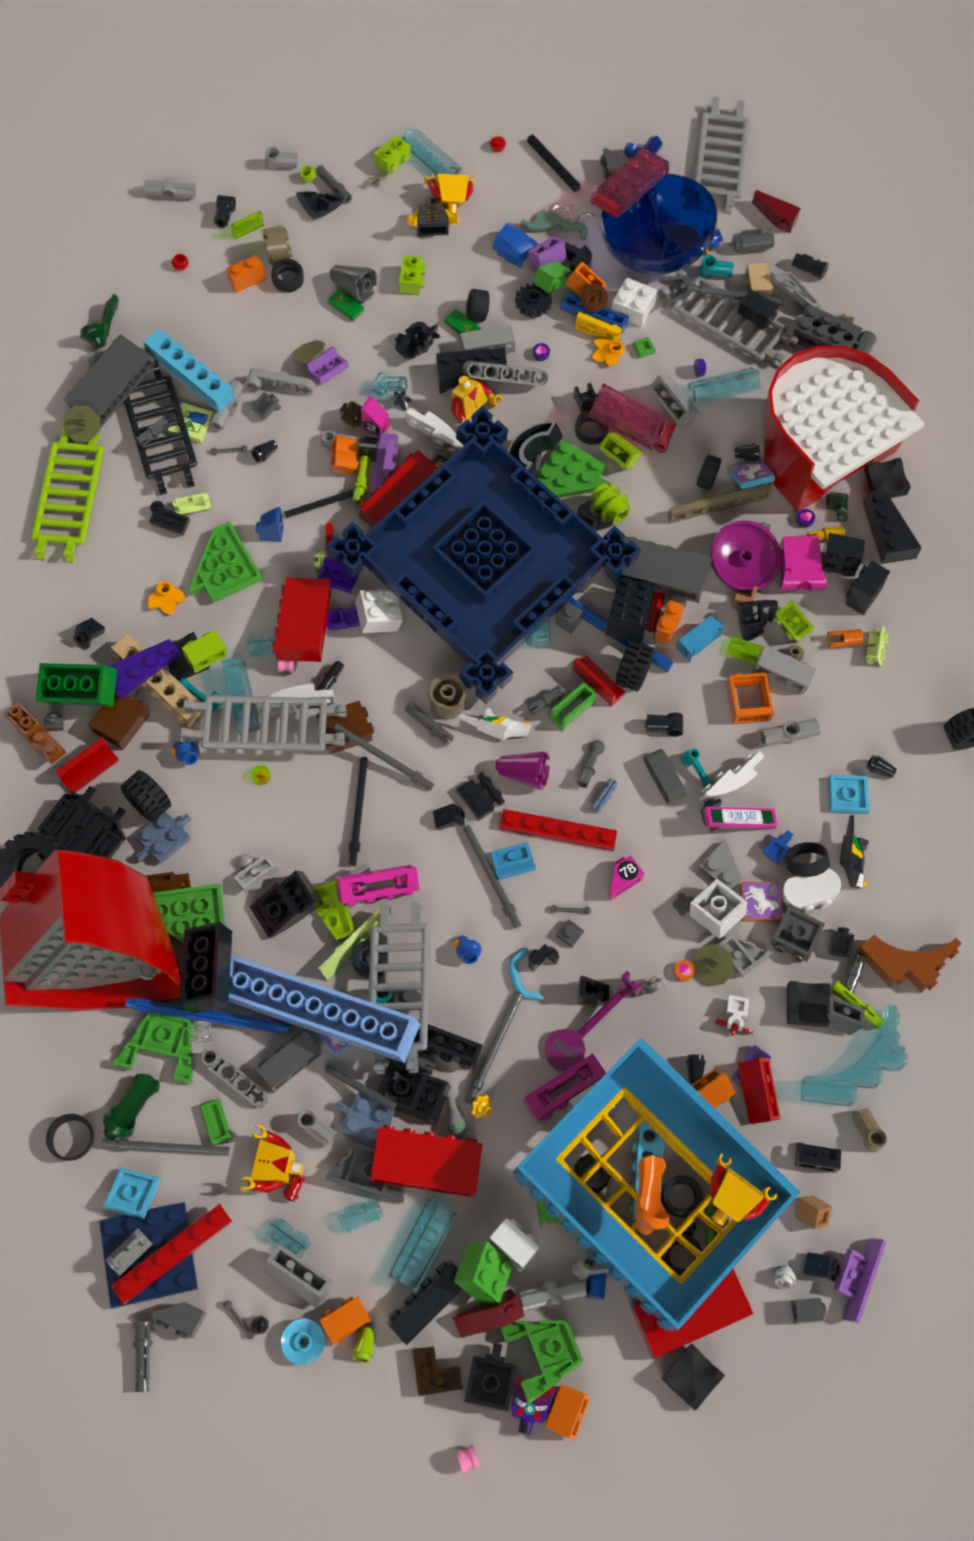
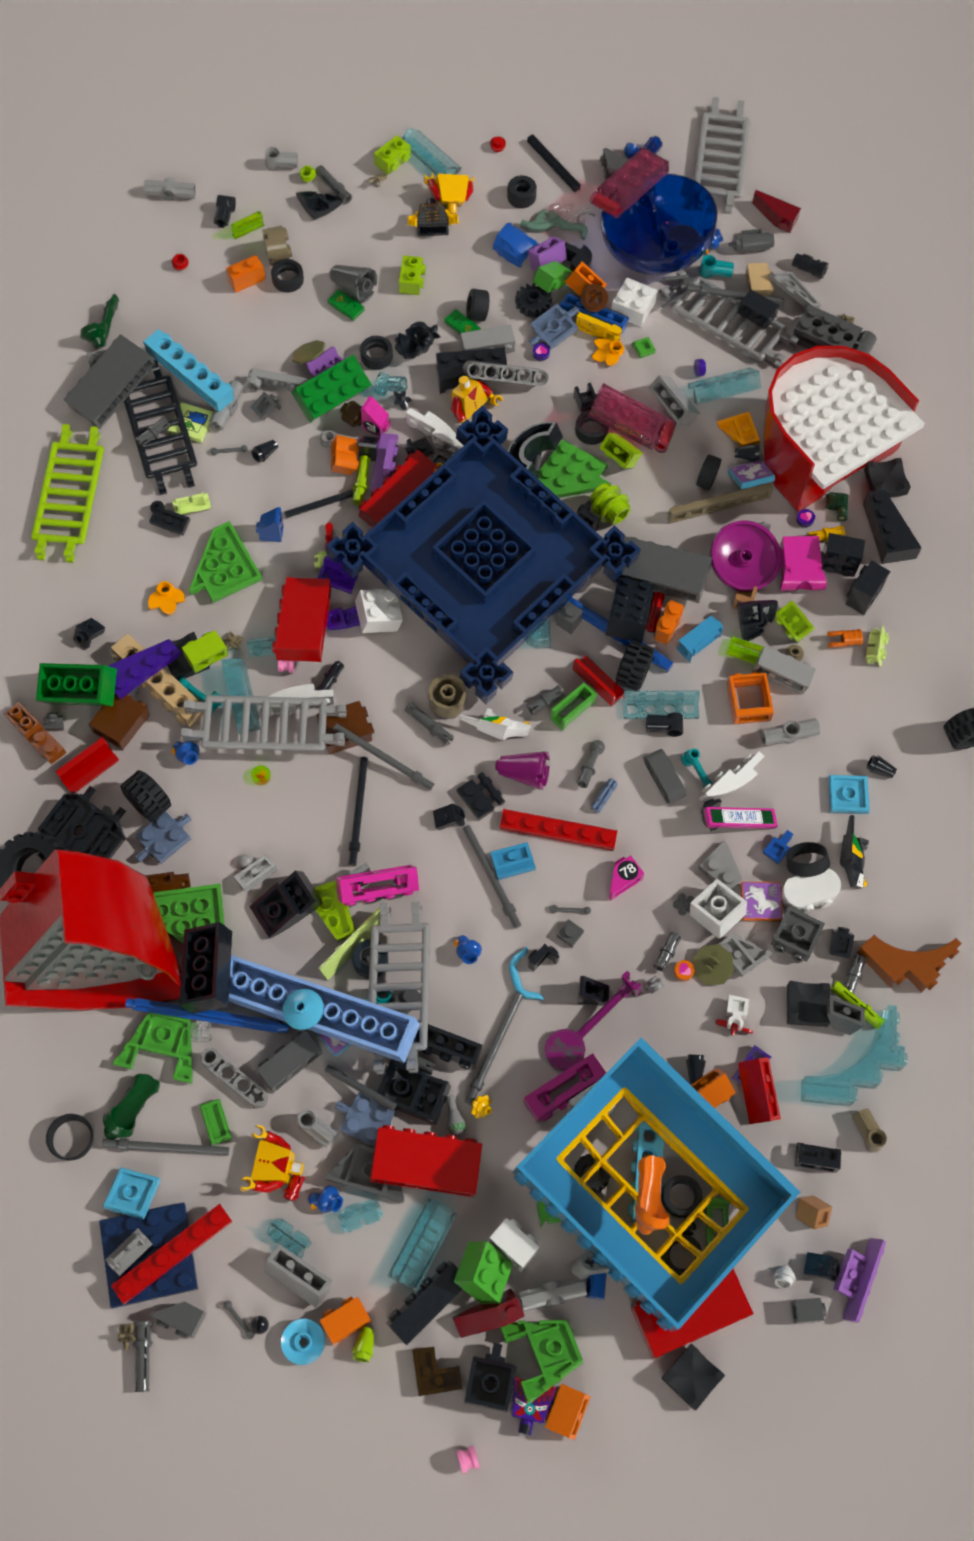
(81, 424): olive piece -> none
(126, 1334): none -> dark tan plant
(232, 641): none -> dark tan plant
(309, 1015): none -> medium azure dish
(327, 1200): none -> blue animal
(331, 388): none -> green brick
(376, 363): none -> black tyre
(421, 445): none -> black bracket
(521, 199): none -> black tyre
(554, 326): none -> sand blue plate
(659, 699): none -> clear light blue fence
(667, 951): none -> dark grey pin
(735, 1195): yellow torso -> none
(740, 429): none -> light orange wing

